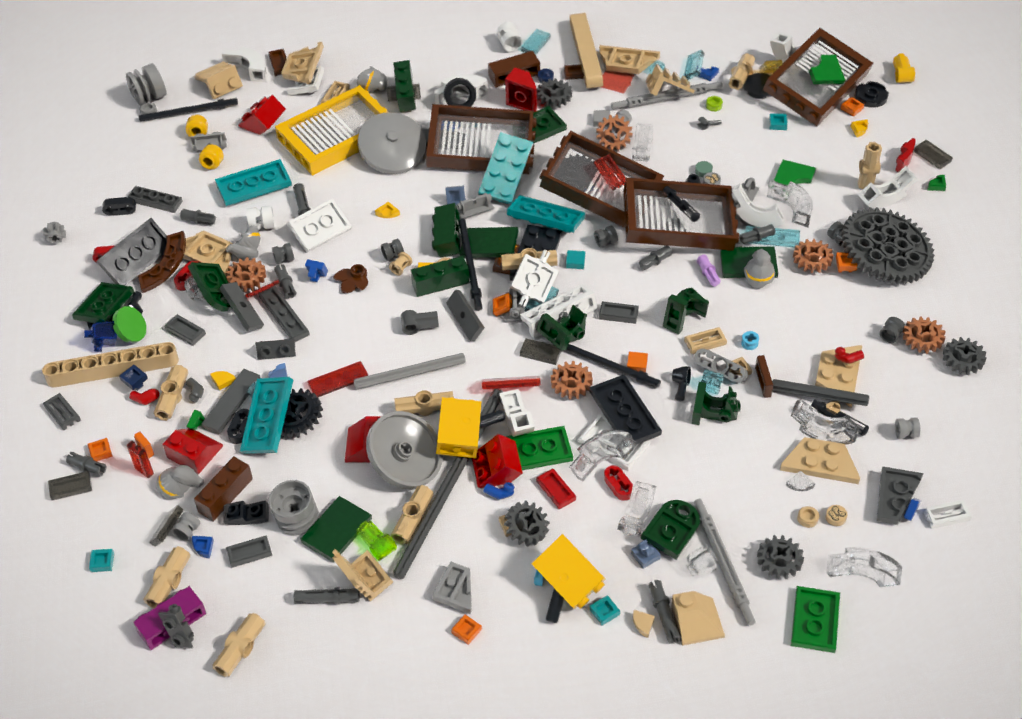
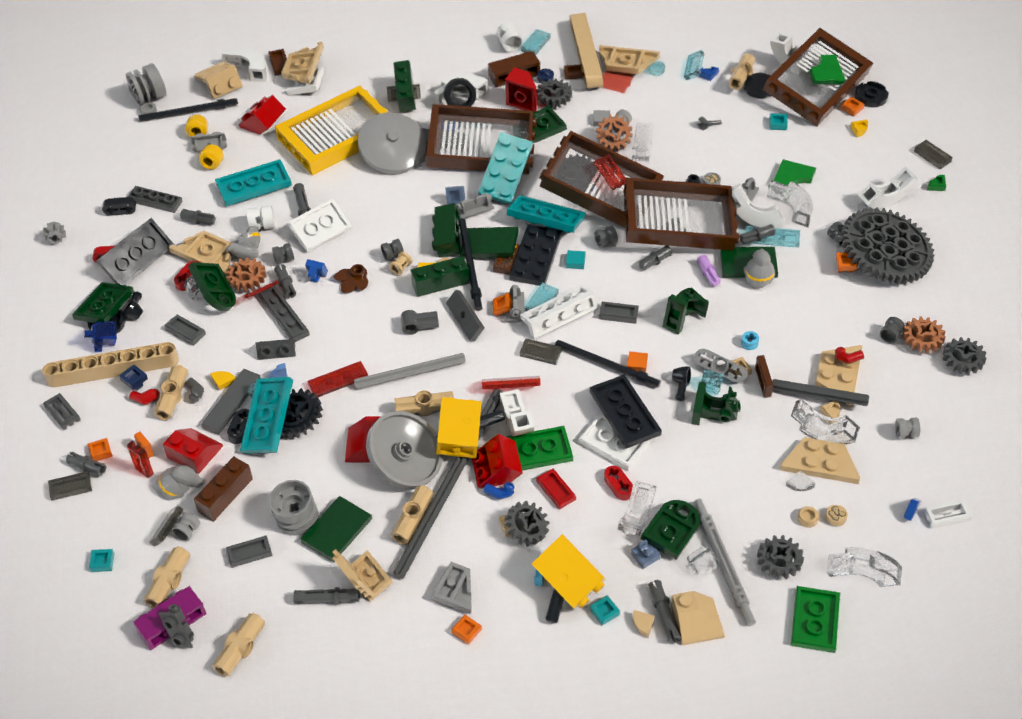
(129, 324): bright green tile -> none
(172, 258): reddish brown tile -> none
(195, 420): green tile -> none
(203, 545): blue tile -> none
(241, 306): dark grey tile -> none
(242, 514): black slope -> none
(343, 87): tan tile -> none
(372, 80): light grey hair -> none
(378, 543): clear neon green piece -> none
(387, 211): yellow tile -> none
(513, 261): tan piece -> none
(534, 278): white plate -> none
(567, 330): dark green tile -> none
(571, 380): nougat gear -> none
(599, 448): clear arch -> none
(658, 76): tan plate -> none
(665, 95): light grey axle -> none
(681, 204): black piece -> none
(703, 168): sand green tile -> none
(706, 342): tan tile -> none
(714, 103): lime tile -> none
(770, 66): clear yellow tile -> none
(813, 255): nougat gear -> none
(821, 408): black piece -> none
(869, 165): tan piece -> none
(895, 493): dark grey wing -> none
(903, 70): yellow piece -> none
(906, 154): red slope -> none

